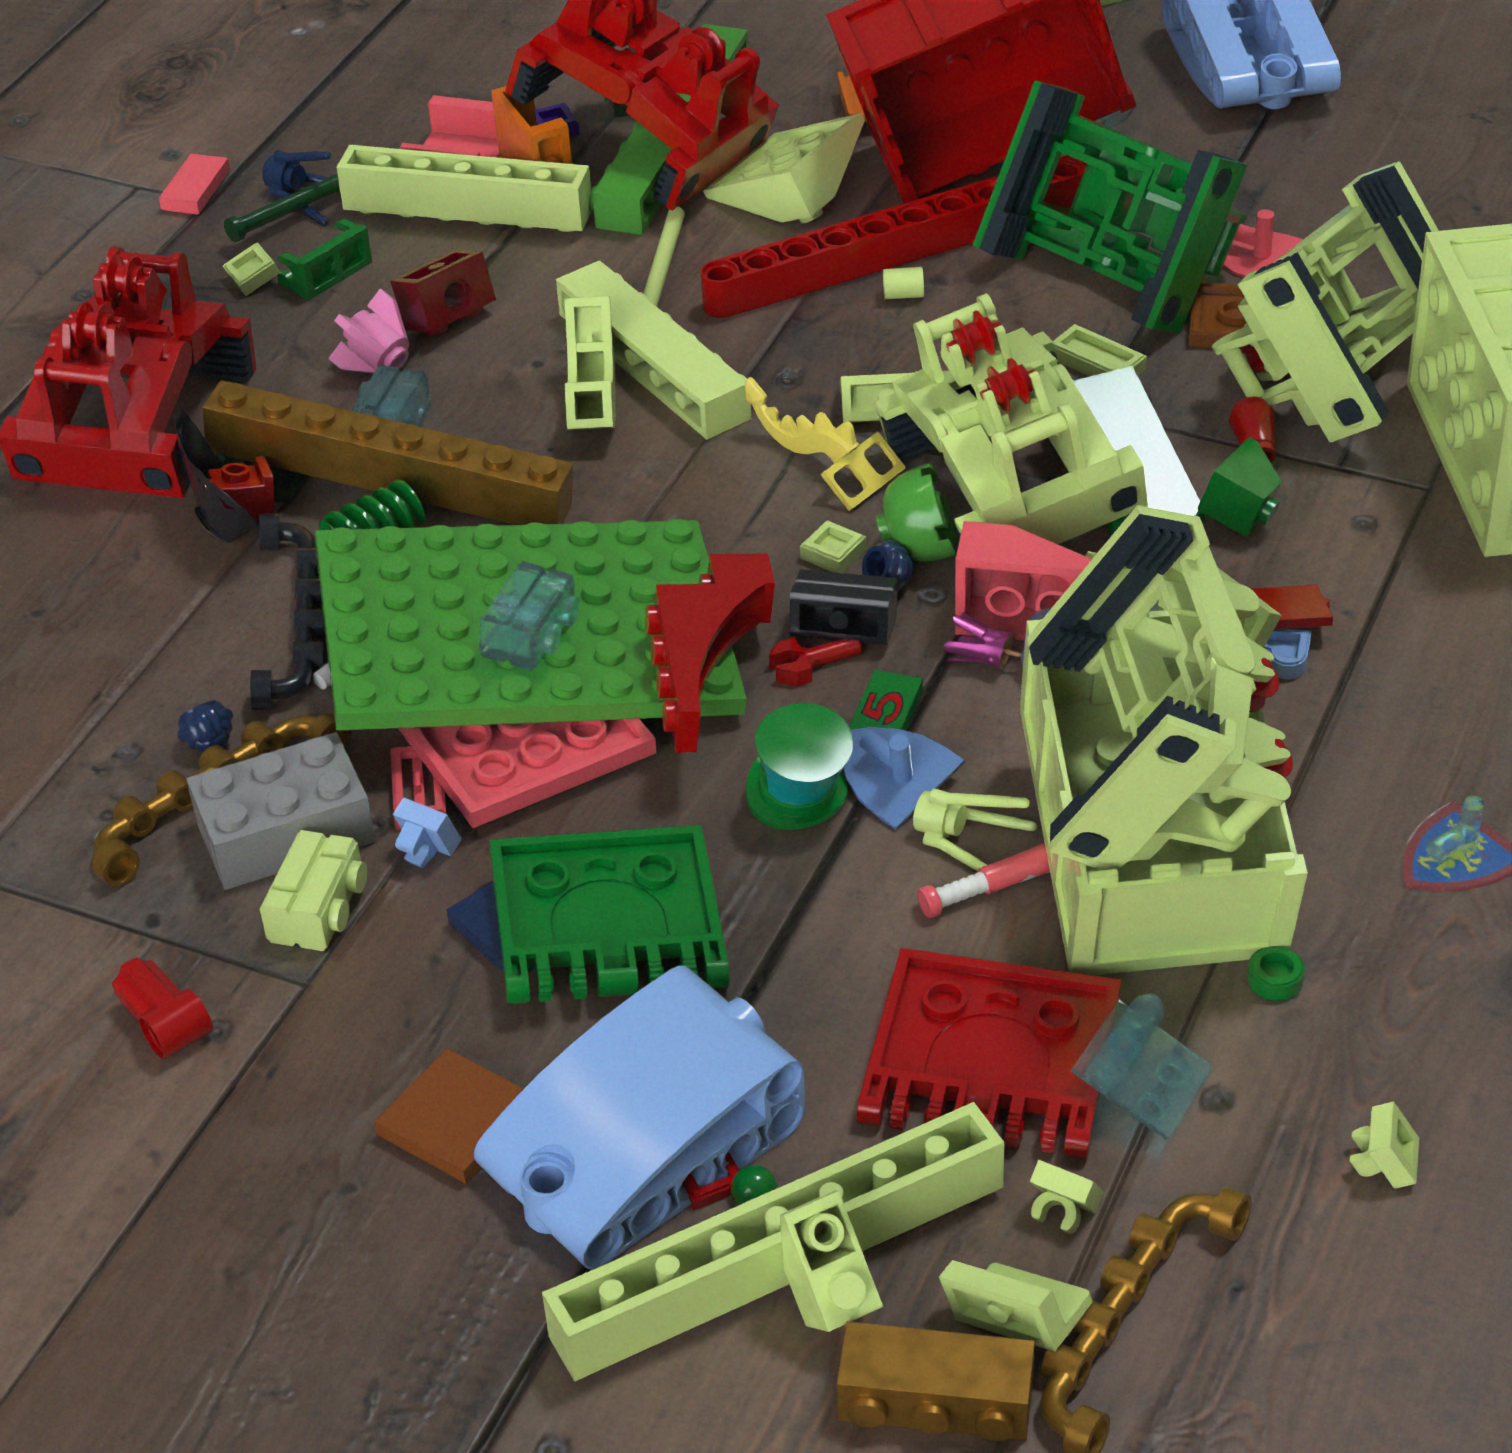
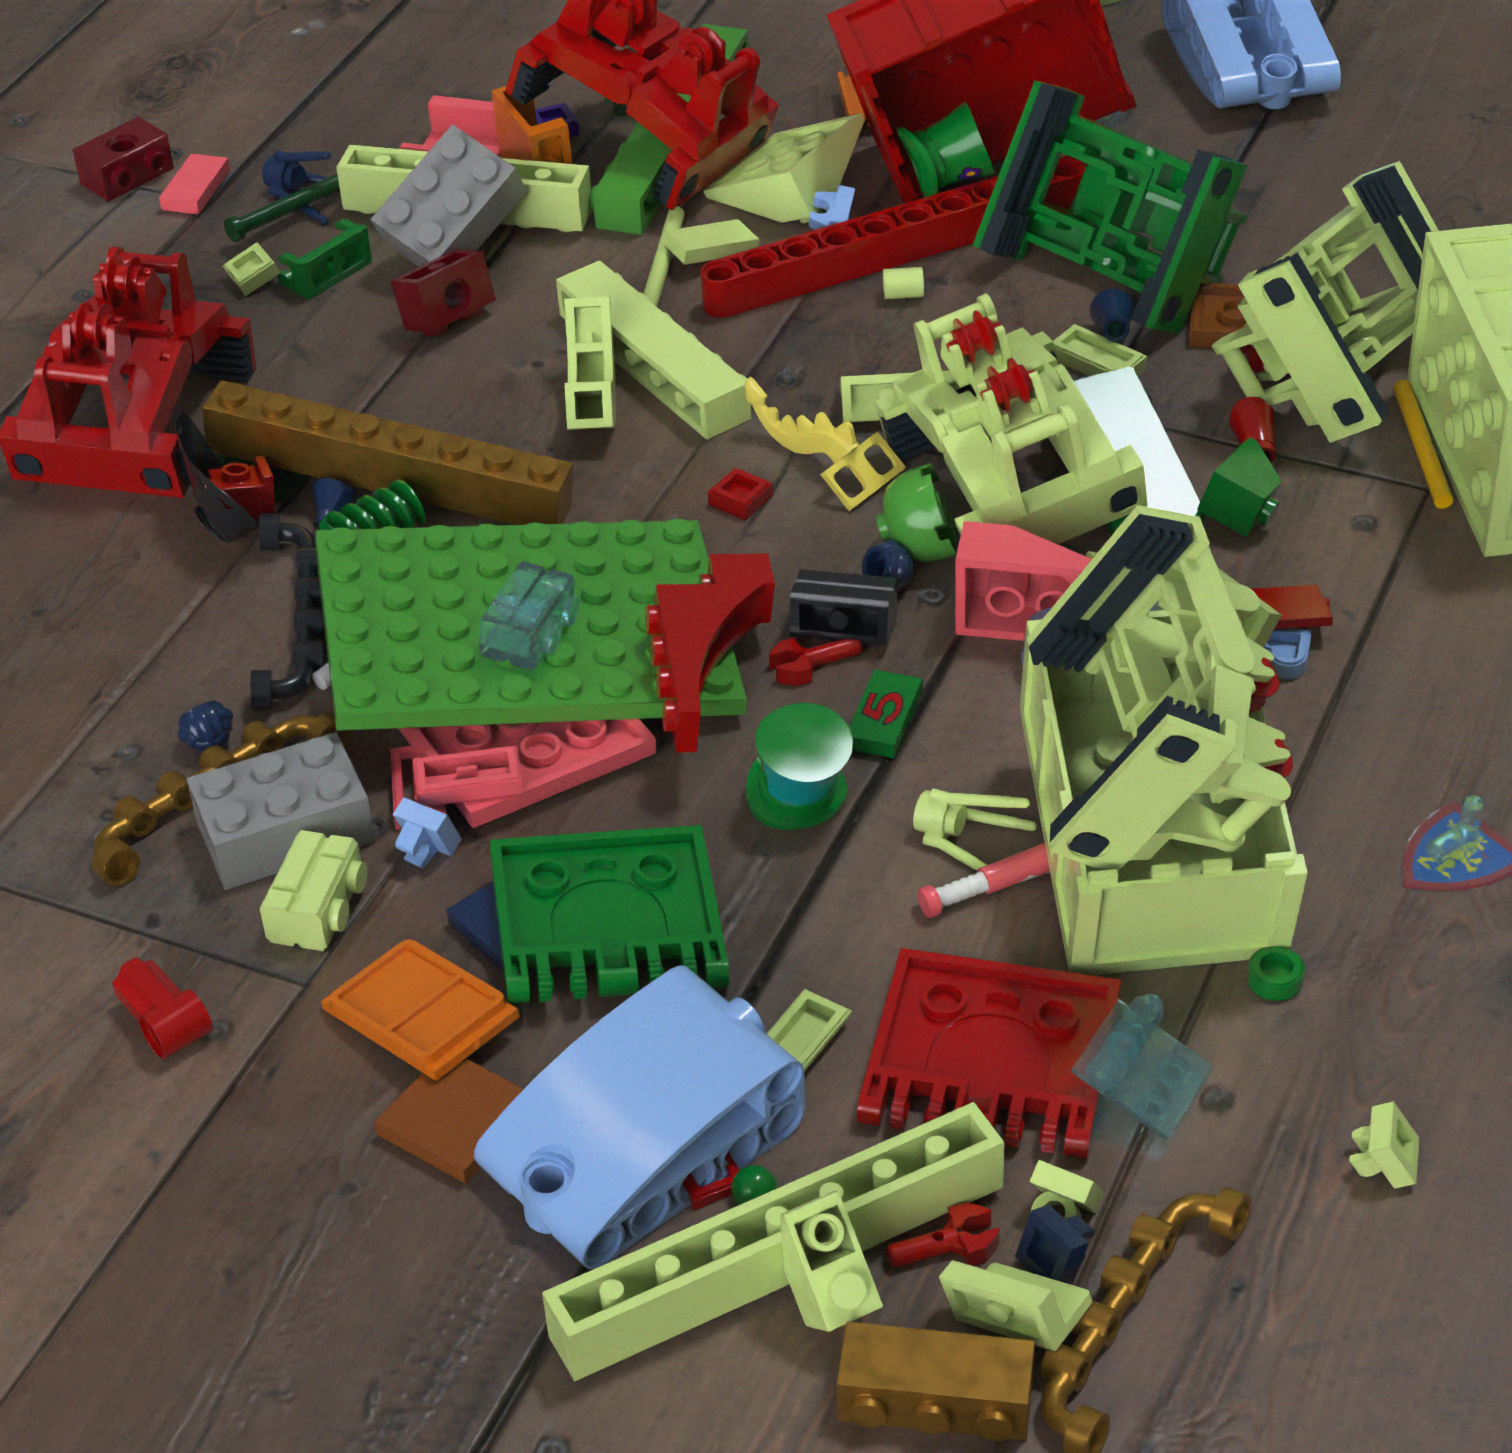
(123, 158): none -> dark red brick
(331, 496): none -> dark blue rock
(372, 337): bright pink brick -> none
(395, 395): clear light blue brick -> none
(421, 1008): none -> orange piece
(449, 200): none -> light grey brick
(467, 776): none -> coral tile
(709, 241): none -> yellowish green tile
(740, 493): none -> red tile
(808, 1026): none -> yellowish green tile
(833, 547): yellowish green tile -> none
(836, 204): none -> light blue tile
(894, 768): medium blue shield -> none
(947, 151): none -> green hat
(952, 1238): none -> red bar
(991, 647): flat silver piece -> none
(1054, 1245): none -> dark blue tile
(1112, 313): none -> dark blue cone
(1257, 246): coral shield -> none
(1423, 444): none -> yellow bar

